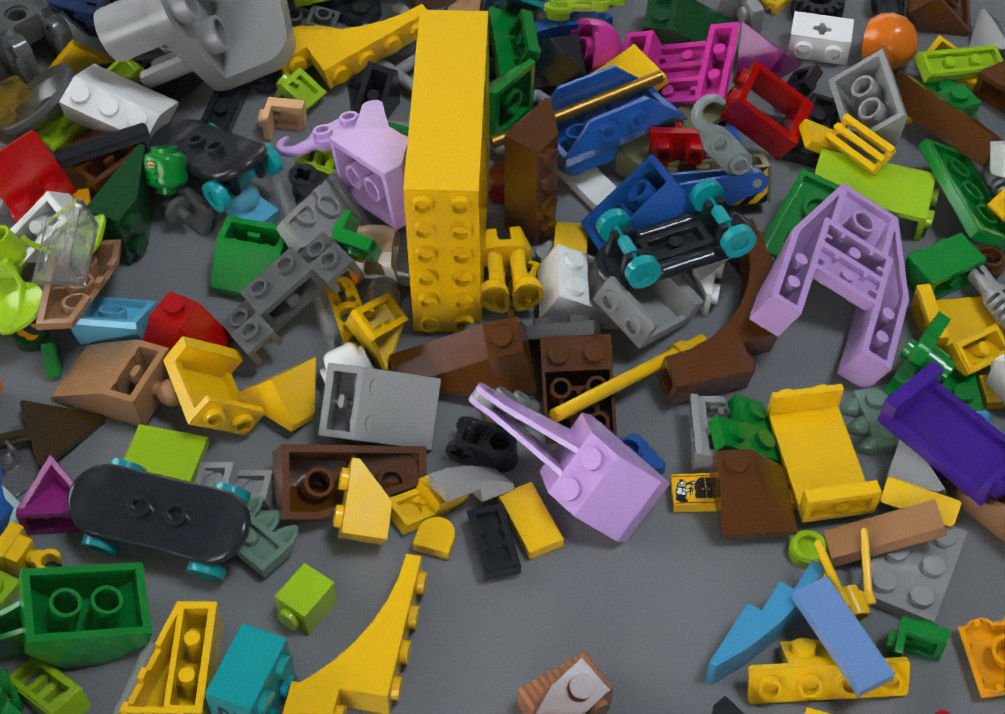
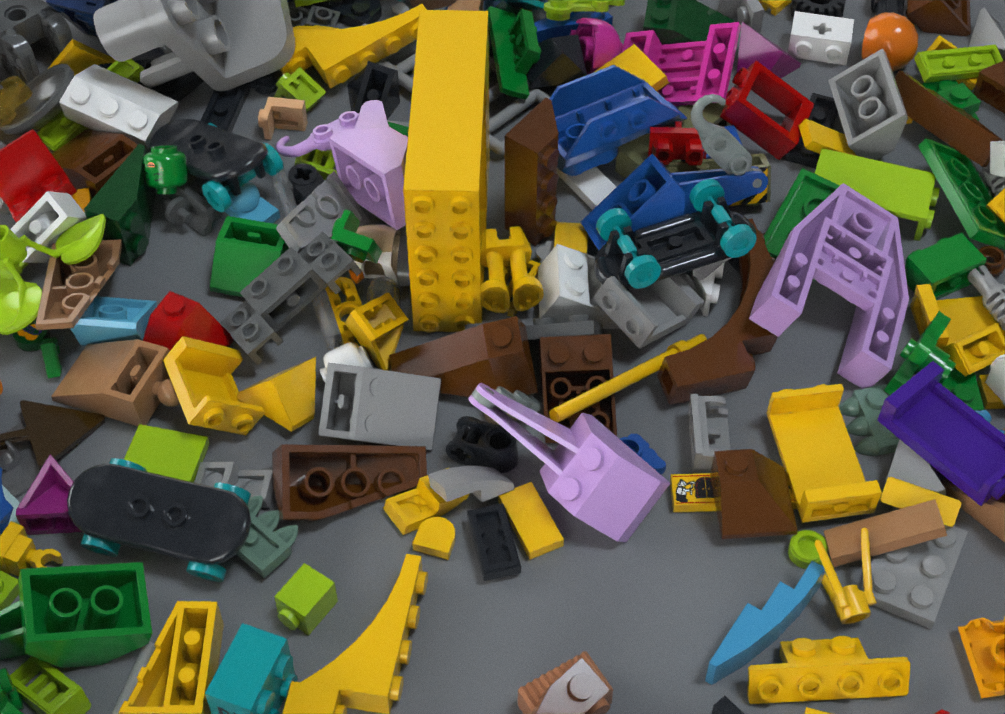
(67, 246): clear slope -> none
(102, 145): black axle -> none
(364, 507): yellow slope -> none
(497, 188): clear red bush -> none
(511, 97): green slope -> none
(593, 102): pearl gold bar -> none
(745, 430): green plate -> none
(805, 79): black plate -> none
(841, 129): yellow tile -> none
(843, 636): medium blue tile -> none
(917, 638): green bracket -> none

